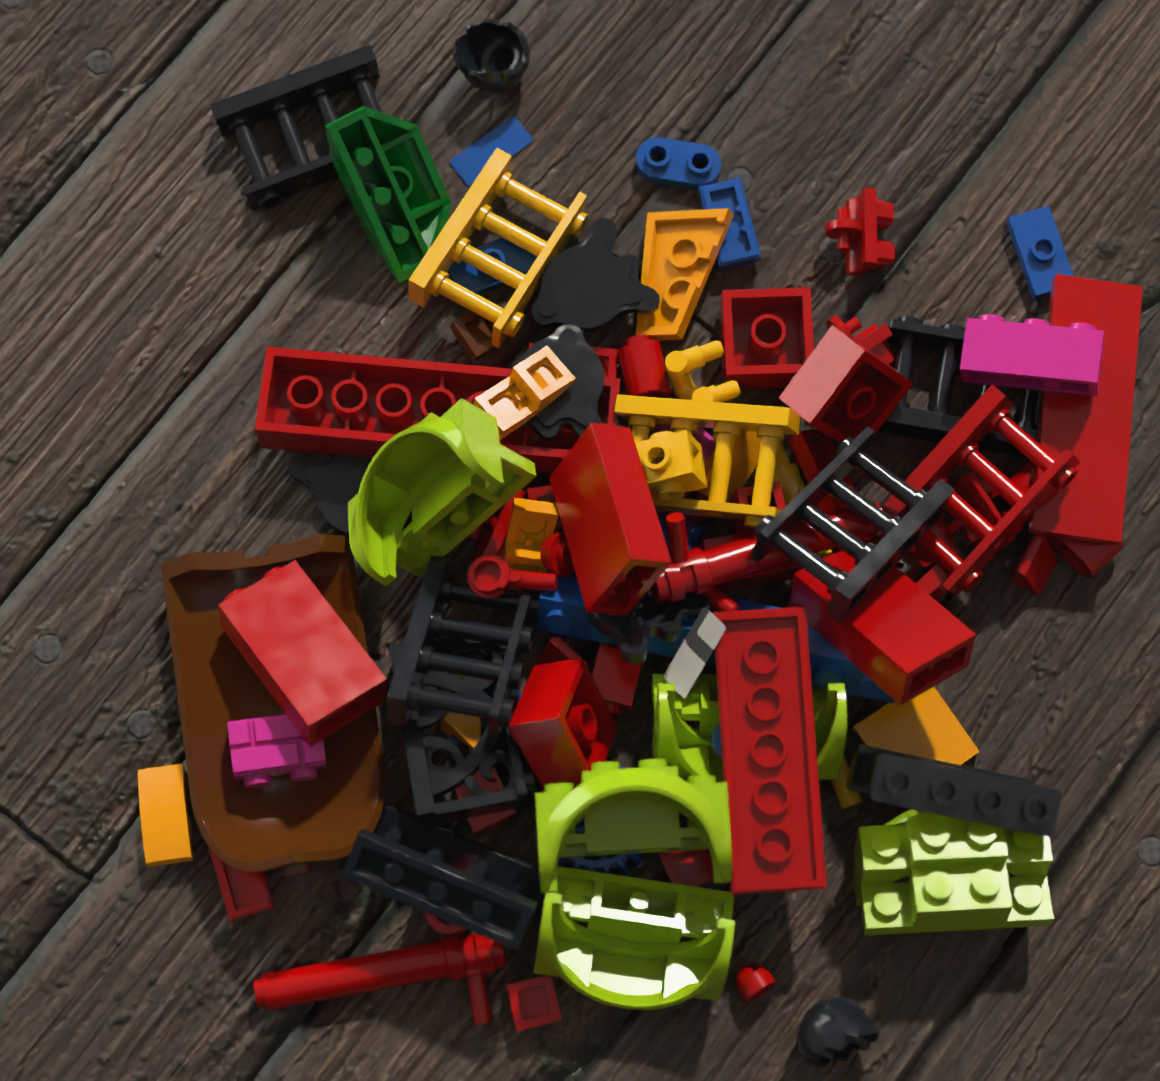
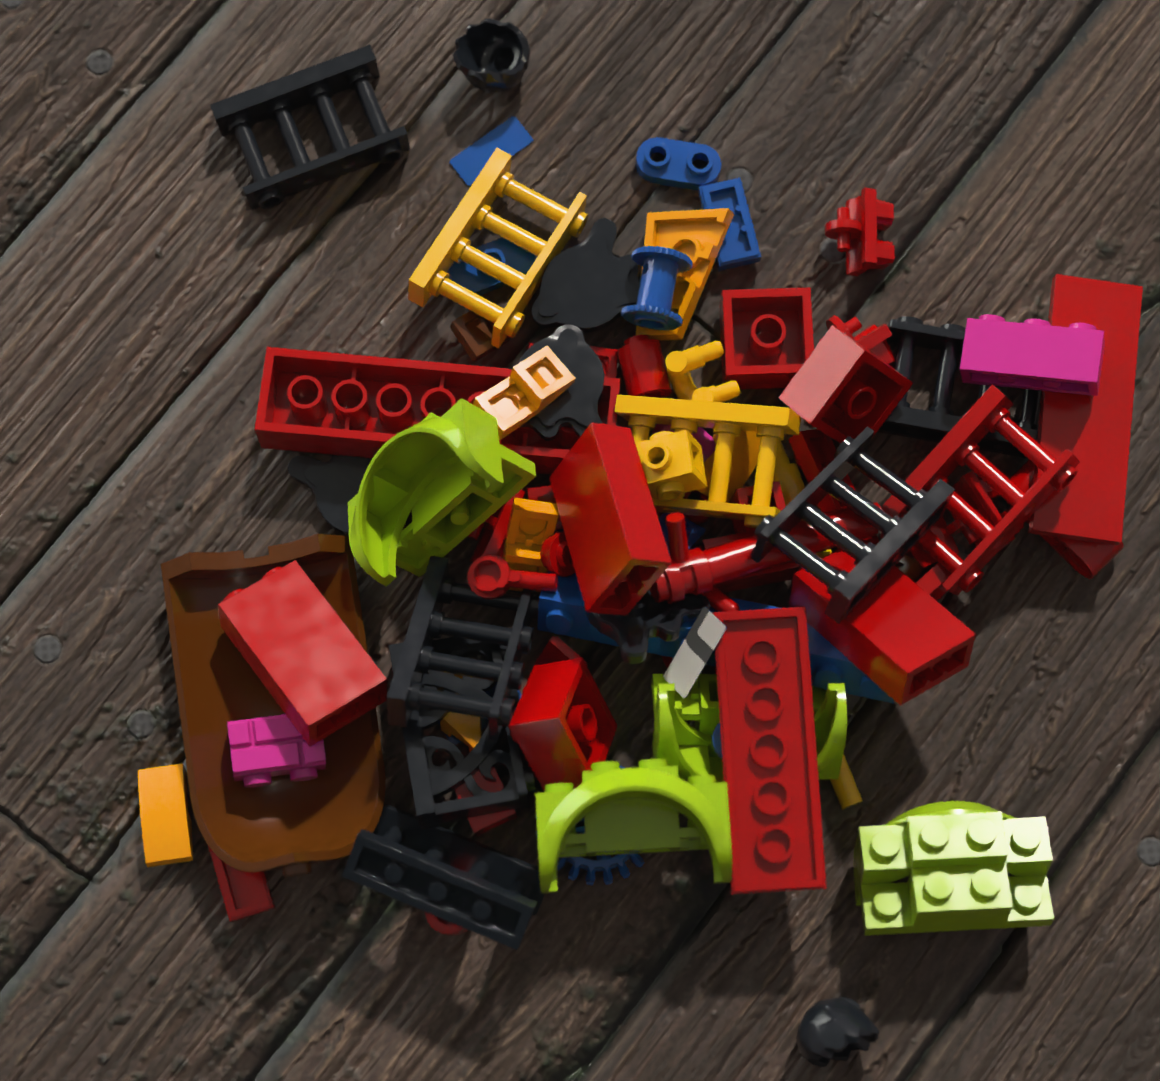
(390, 185): green wedge -> none
(453, 957): red cylinder -> none
(534, 1002): red plate -> none
(616, 679): red brick -> none
(633, 937): lime piece -> none
(657, 288): none -> blue hose
(687, 867): red plate -> none
(753, 981): red hinge -> none
(918, 728): light orange tile -> none
(954, 790): black fence -> none
(1035, 565): red slope -> none
(1038, 249): blue plate -> none

